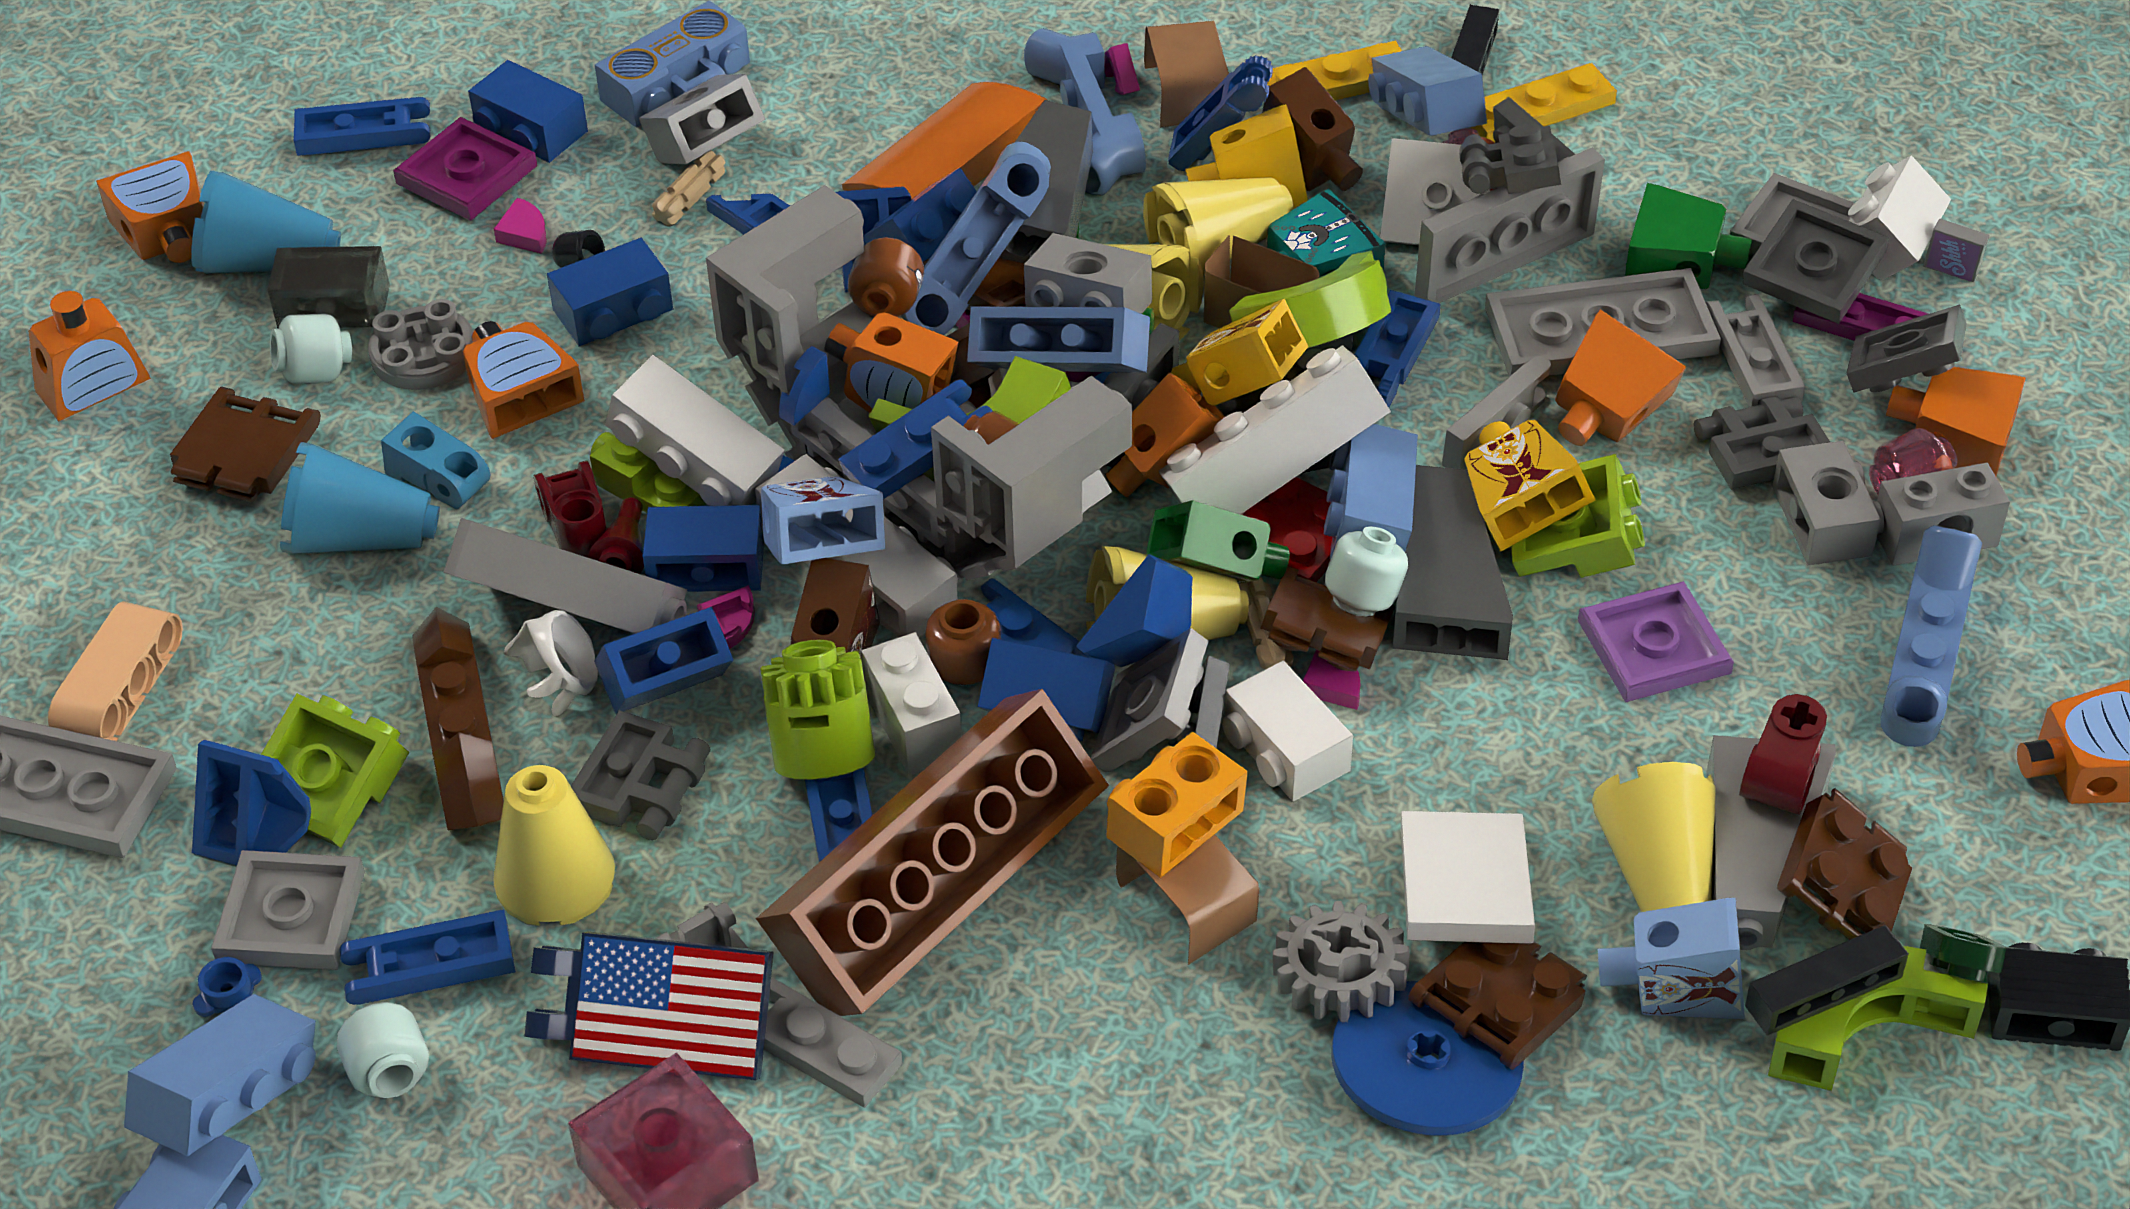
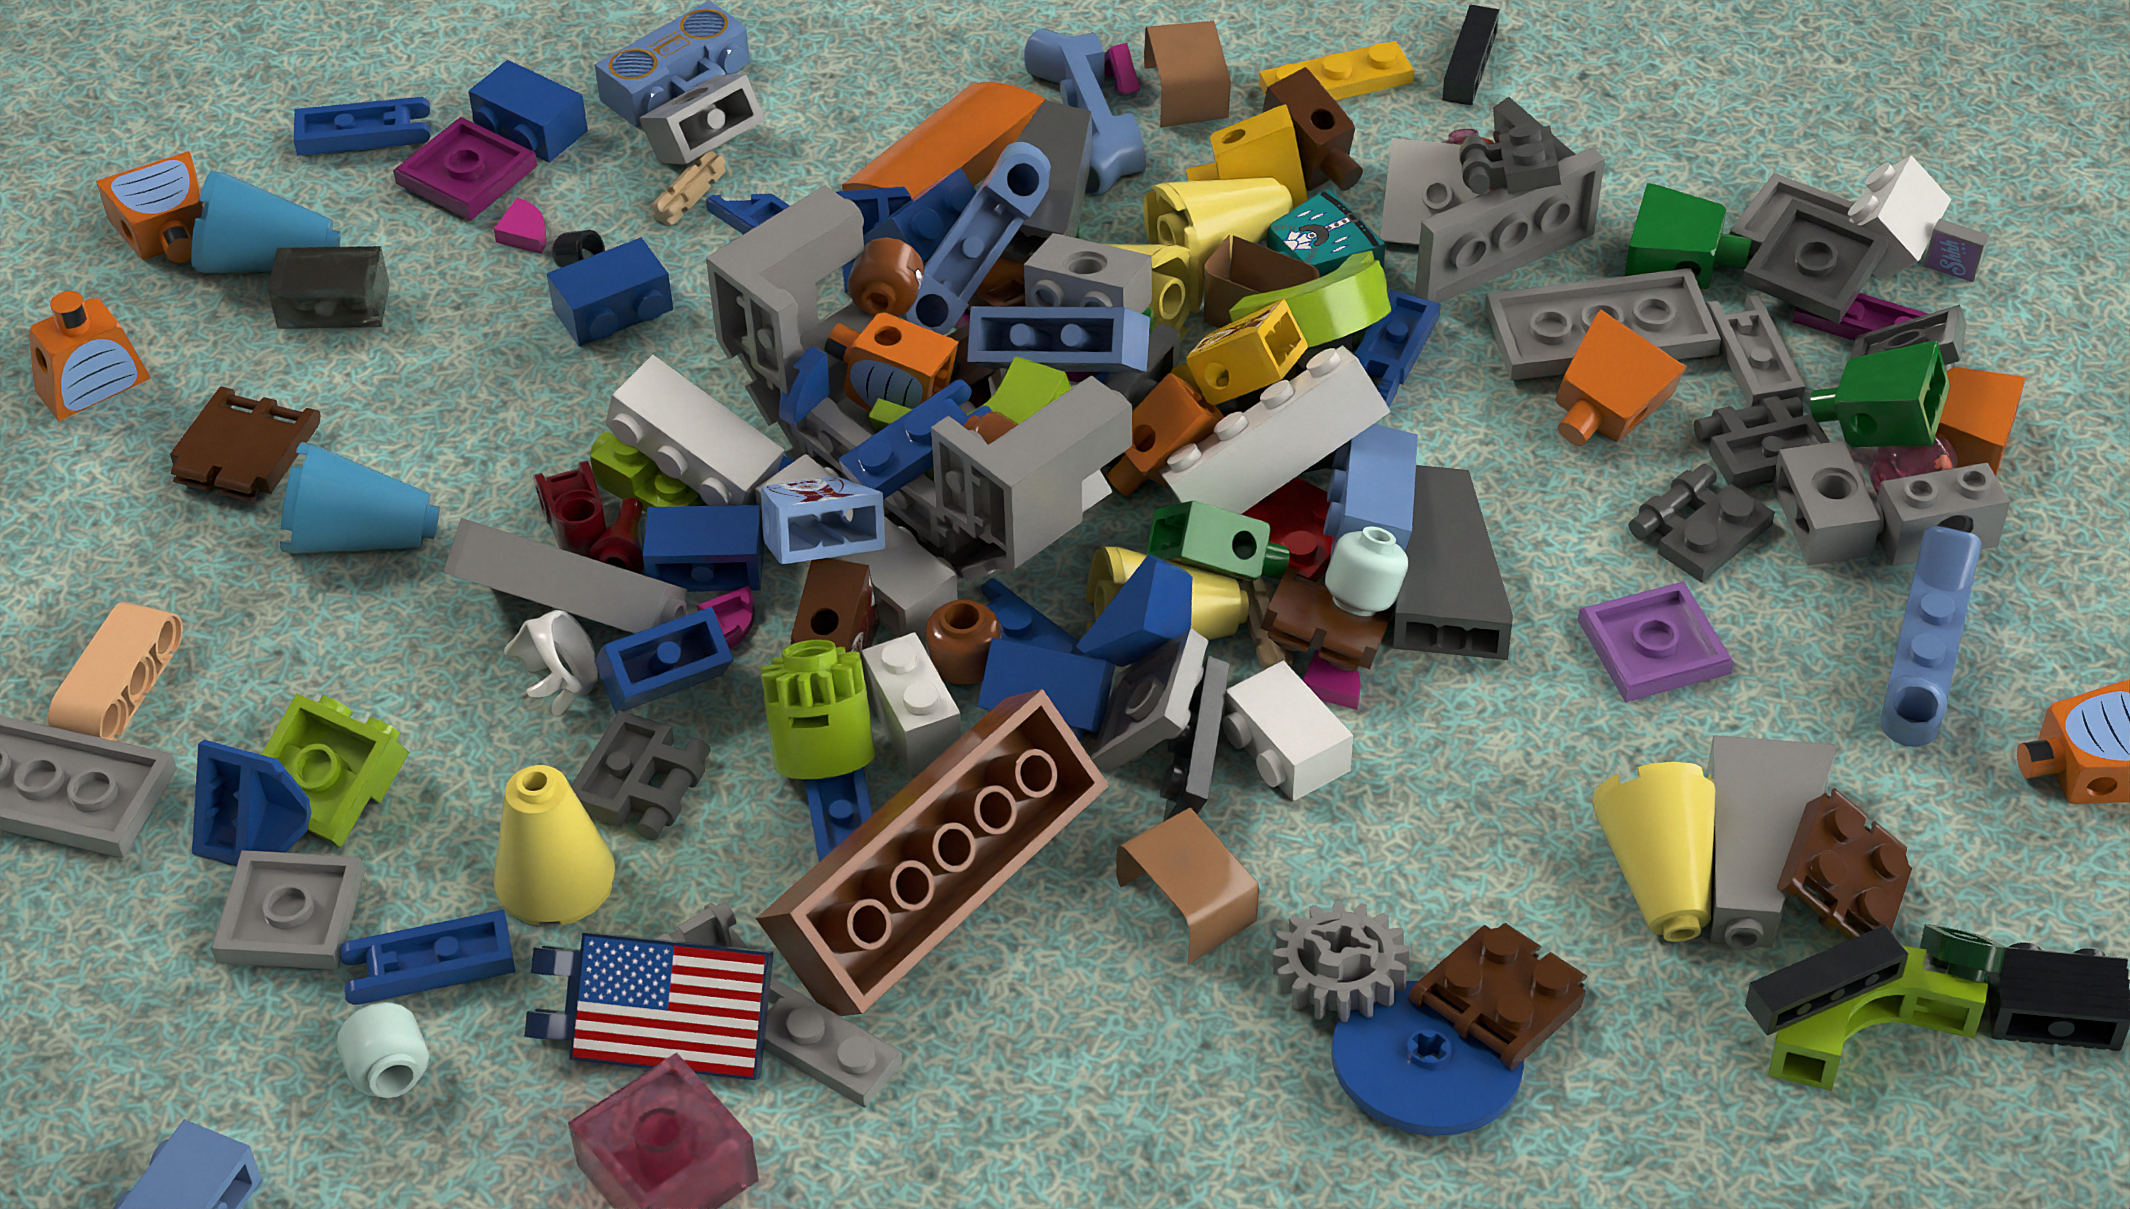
(219, 1074): medium blue brick -> none
(222, 974): blue plate -> none
(309, 348): light aqua head -> none
(419, 345): light grey tile -> none
(434, 461): dark azure leg -> none
(457, 721): reddish brown brick -> none
(519, 376): orange torso -> none
(1175, 803): light orange brick -> none
(1224, 106): blue hinge -> none
(1428, 90): medium blue brick -> none
(1466, 877): white tile -> none
(1508, 403): light grey hinge -> none
(1524, 481): yellow torso -> none
(1555, 97): yellow plate -> none
(1594, 537): lime plate -> none
(1682, 961): light blue torso -> none
(1713, 533): none -> dark grey plate
(1786, 755): dark red piece -> none
(1887, 397): none -> green torso

